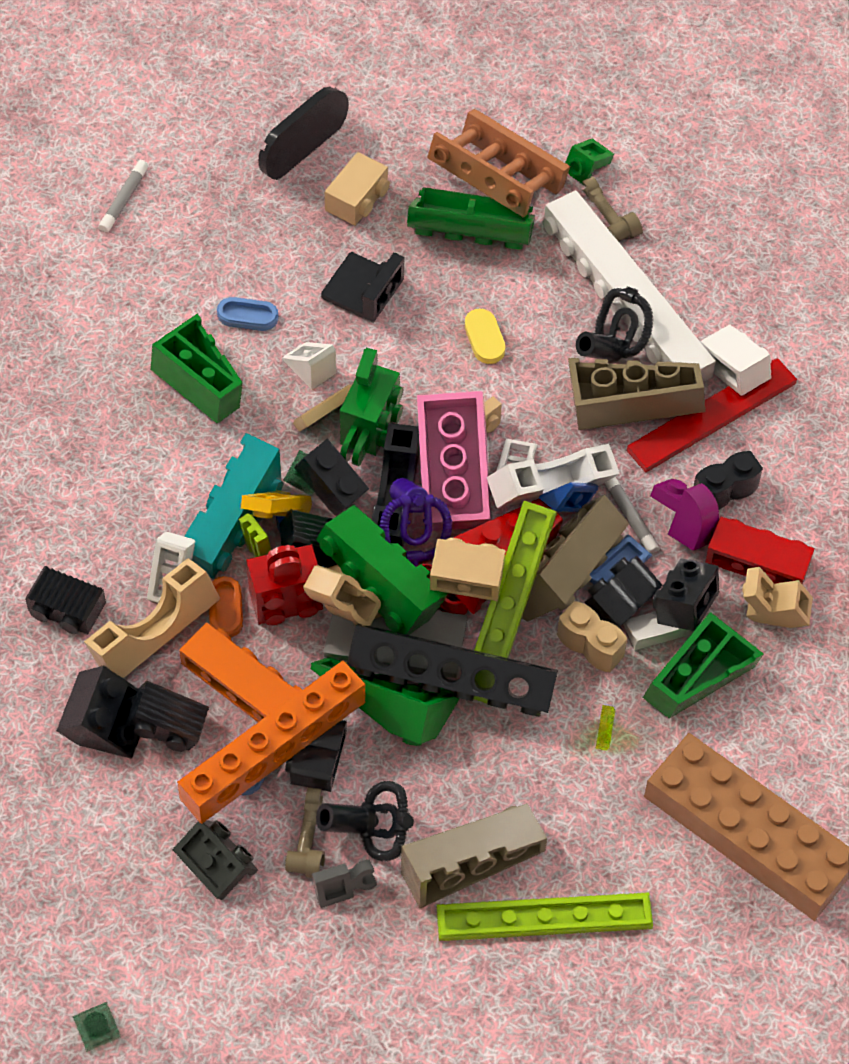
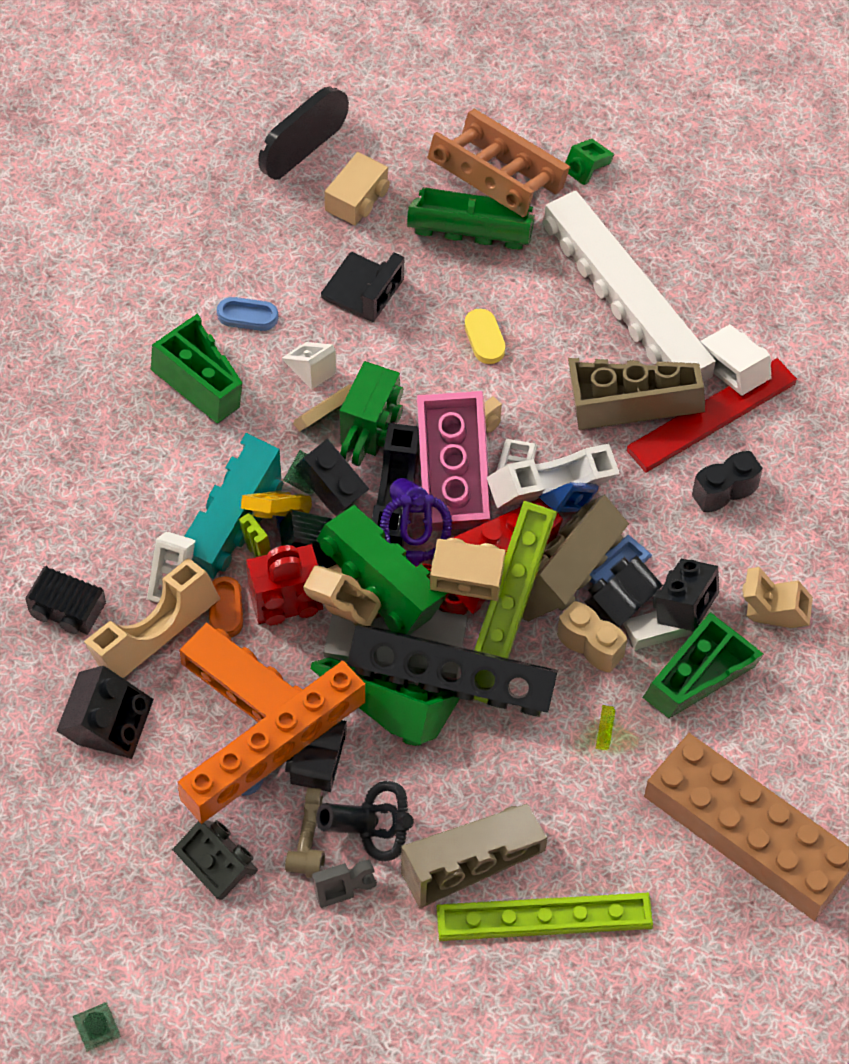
(123, 196): light grey bar -> none
(167, 717): black brick -> none
(367, 367): green tile -> none
(609, 346): black piece -> none
(620, 227): dark tan brick -> none
(632, 515): light grey bar -> none
(695, 511): magenta brick -> none
(744, 547): red brick -> none

